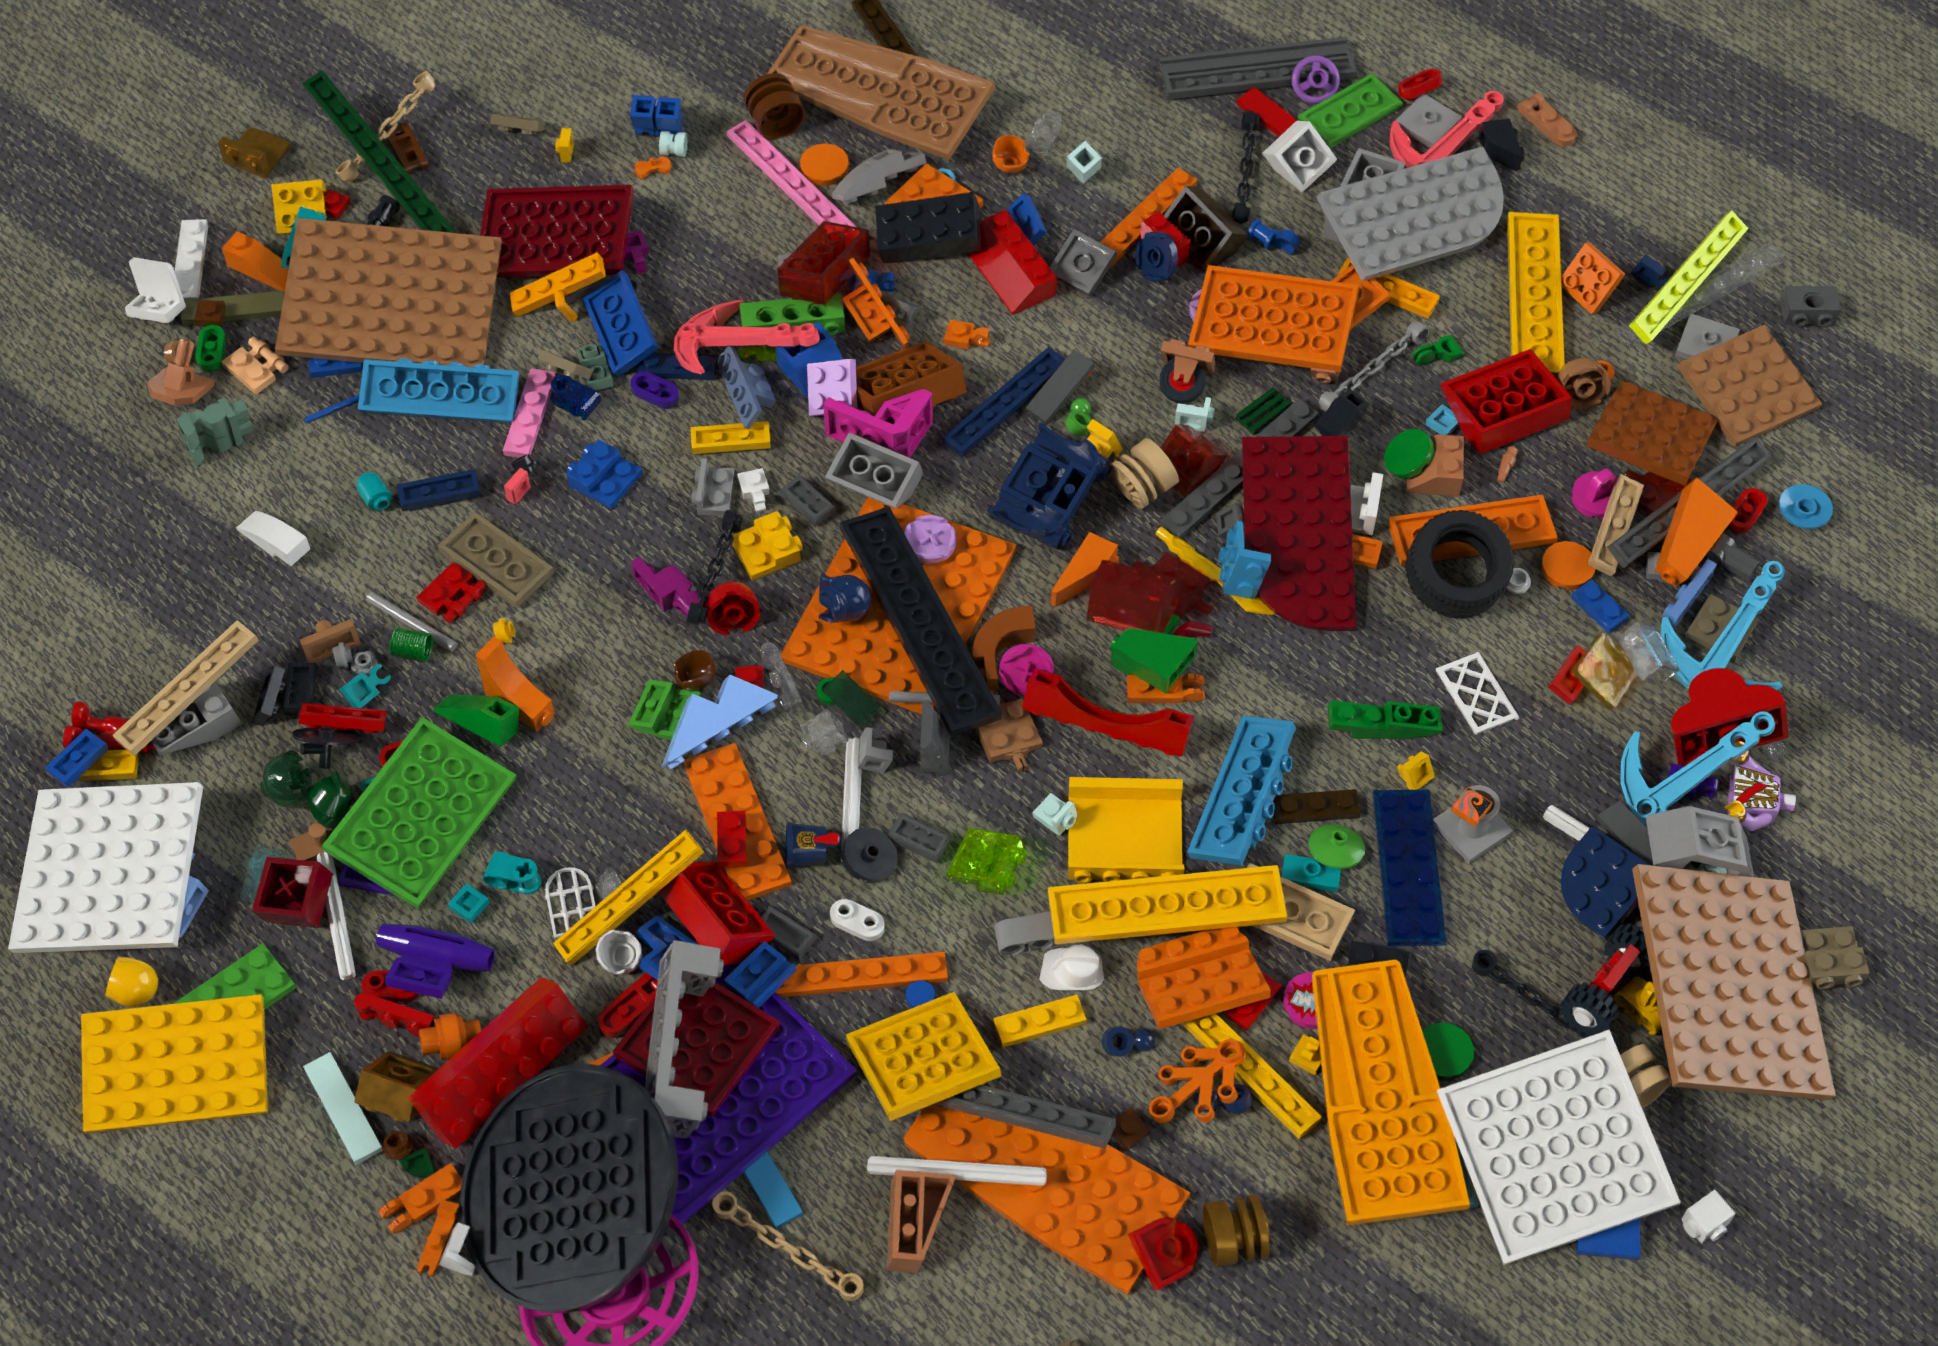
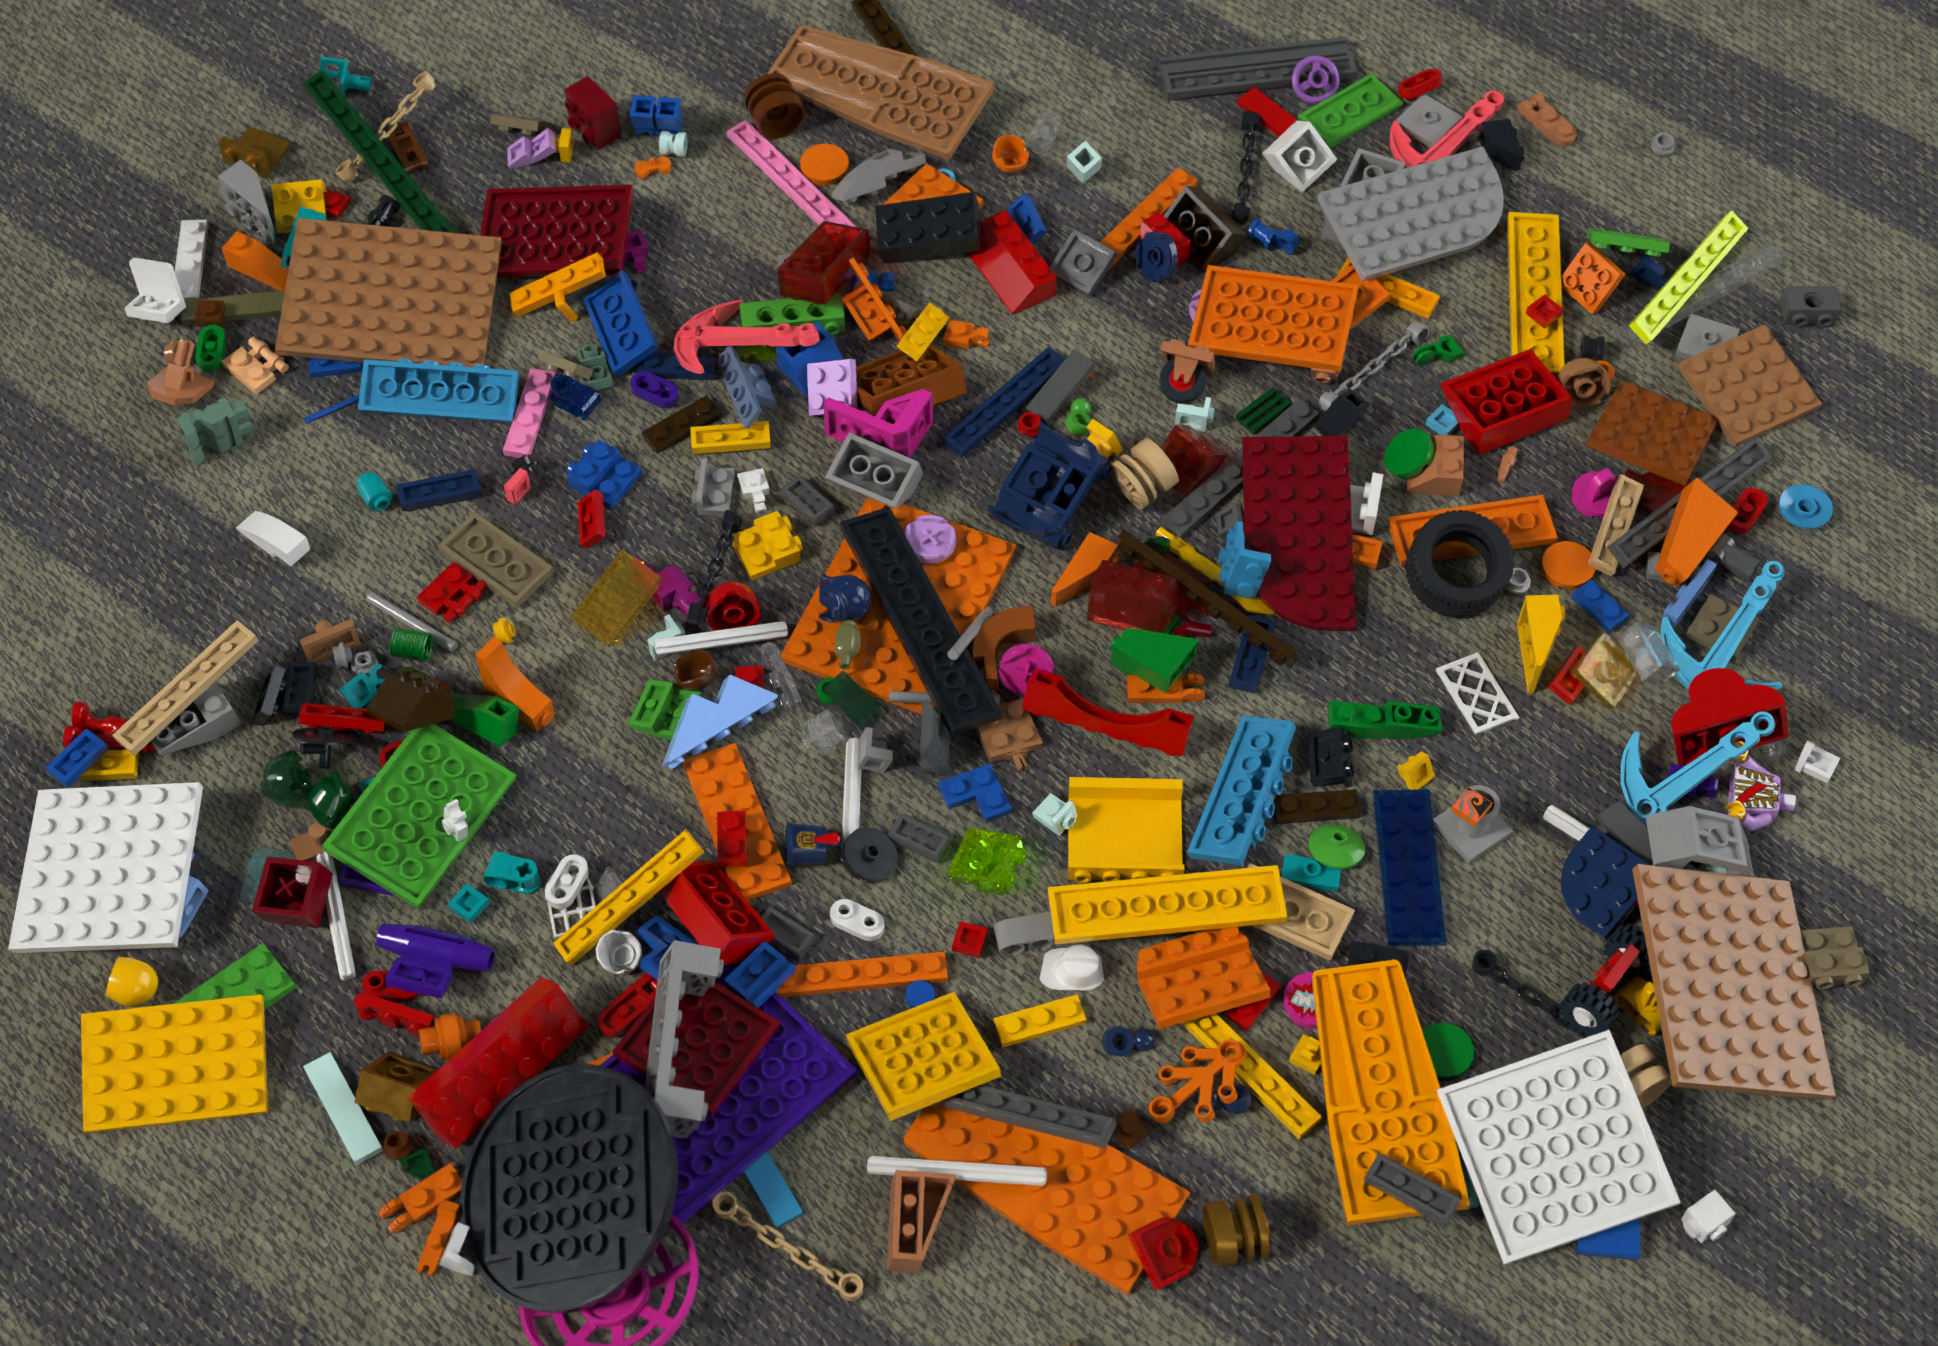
(246, 200): none -> light grey slope
(347, 80): none -> teal bracket
(411, 700): none -> dark brown slope
(454, 821): none -> white plate
(530, 151): none -> lavender slope
(564, 883): none -> white plate
(591, 519): none -> red plate
(592, 113): none -> dark red brick
(616, 598): none -> clear yellow piece
(672, 630): none -> light aqua bracket
(678, 424): none -> dark brown plate
(720, 638): none -> white axle
(847, 643): none -> olive plant
(923, 331): none -> yellow plate
(969, 939): none -> red plate
(970, 633): none -> light grey bar
(980, 786): none -> blue plate
(1029, 419): none -> red plate
(1158, 544): none -> dark green tile
(1213, 604): none -> dark brown plate
(1249, 661): none -> dark blue plate
(1330, 757): none -> black bracket
(1412, 1189): none -> dark grey tile
(1537, 632): none -> yellow slope
(1544, 311): none -> red plate
(1592, 347): none -> black wheel
(1627, 242): none -> bright green plate
(1663, 144): none -> light grey plate
(1816, 762): none -> white tile

